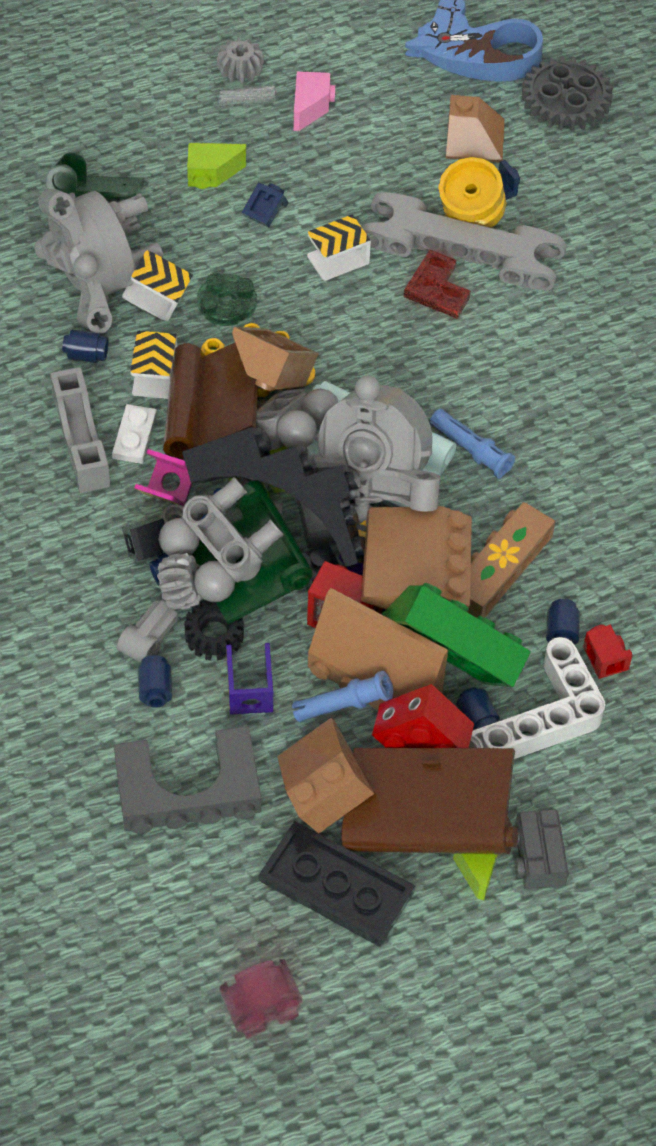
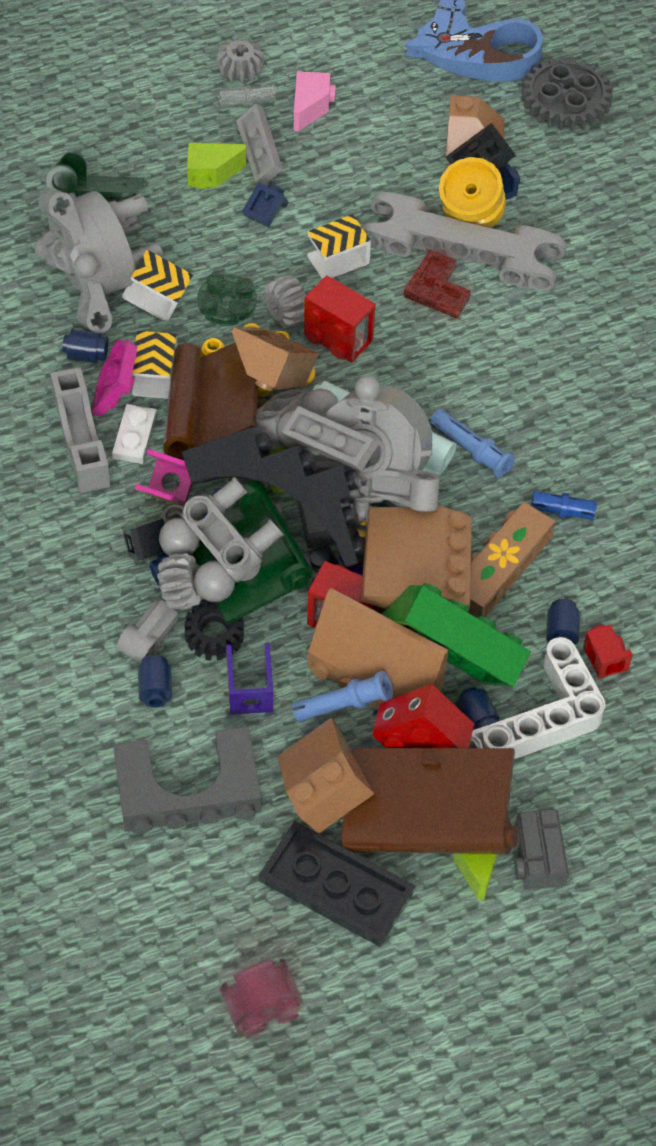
(114, 377): none -> dark pink plate
(259, 144): none -> light grey plate
(285, 301): none -> light grey gear
(329, 438): none -> light grey plate
(339, 319): none -> red piece
(486, 145): none -> black plate
(564, 505): none -> blue pin

